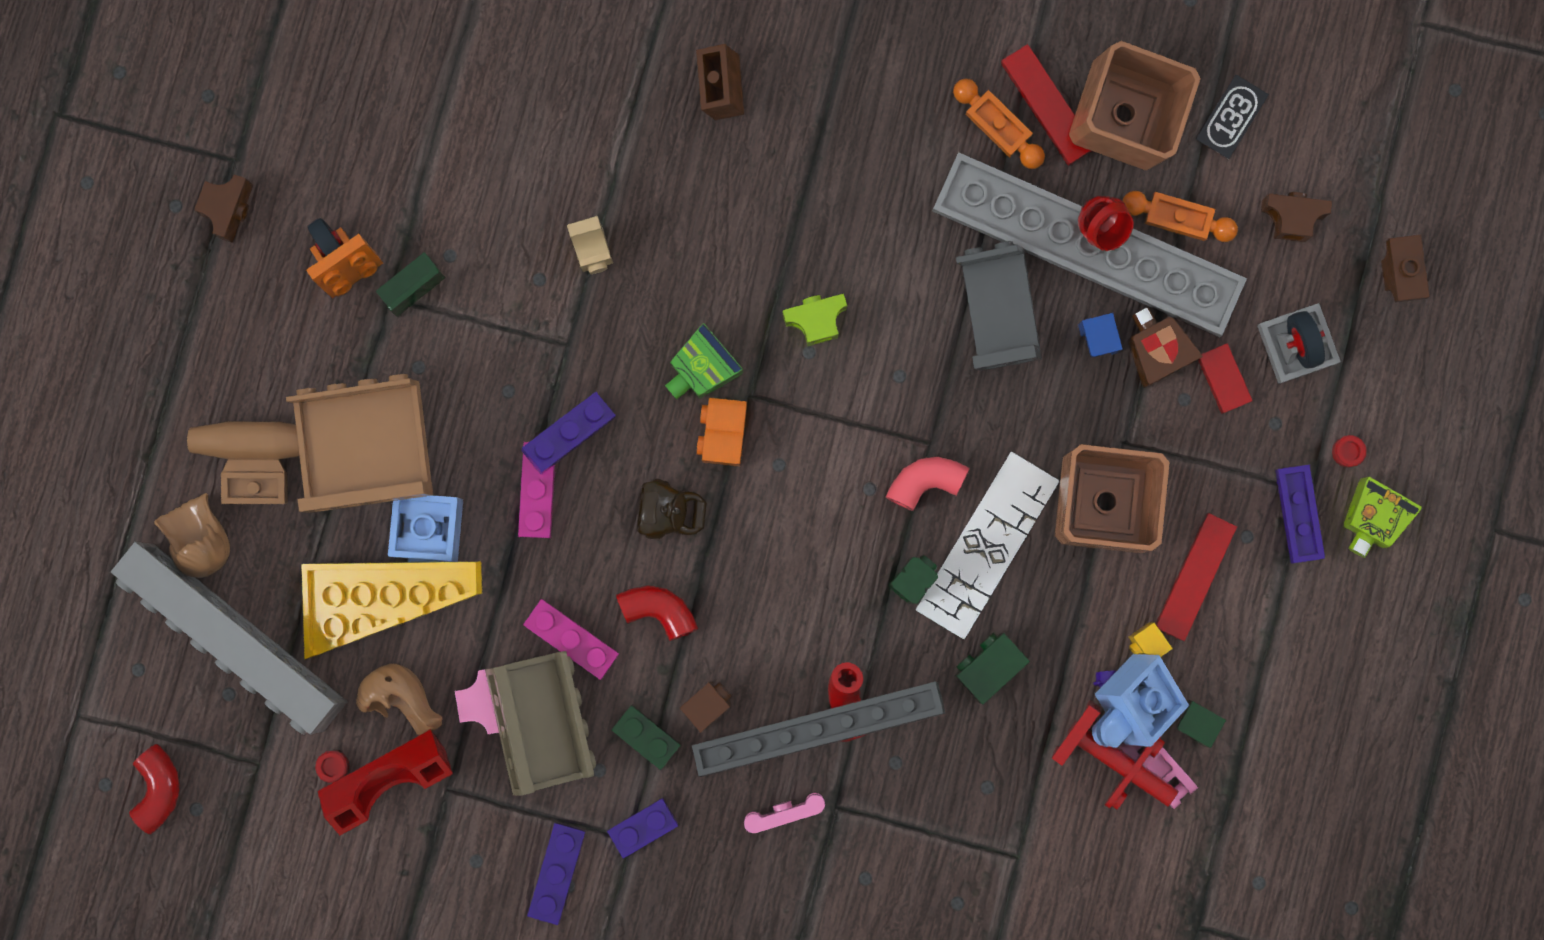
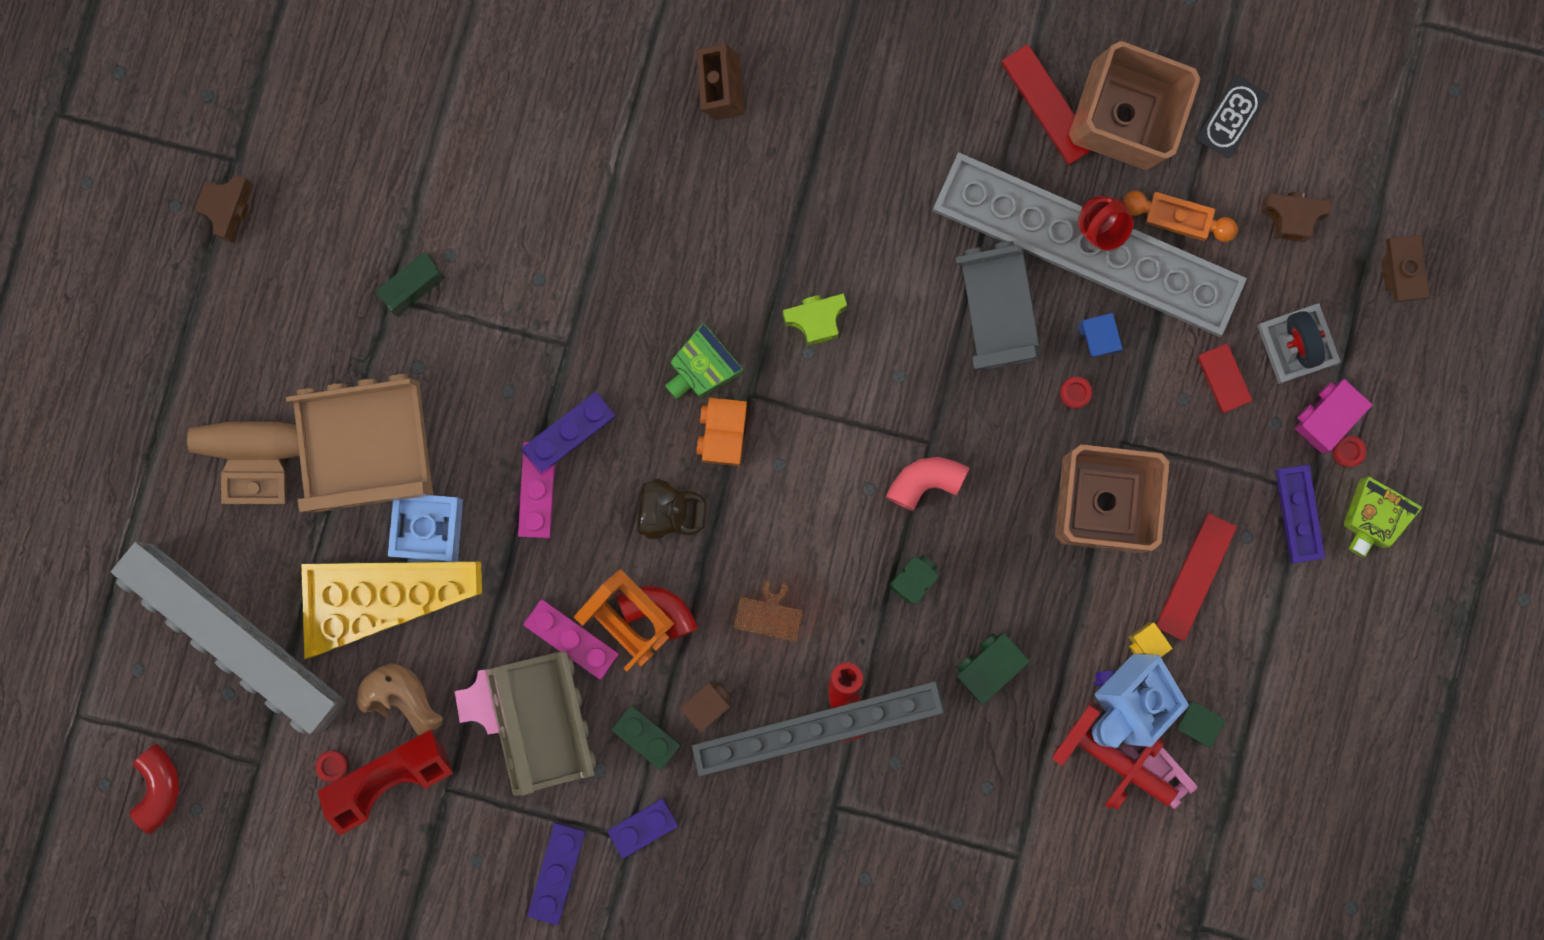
(195, 538): medium nougat piece -> none
(339, 259): orange plate -> none
(590, 245): tan arch -> none
(599, 608): none -> orange panel
(768, 616): none -> clear orange brick
(784, 814): bright pink plate -> none
(987, 545): white sticker -> none
(999, 123): orange plate -> none
(1075, 392): none -> red tile
(1160, 347): reddish brown torso -> none
(1332, 415): none -> dark pink brick

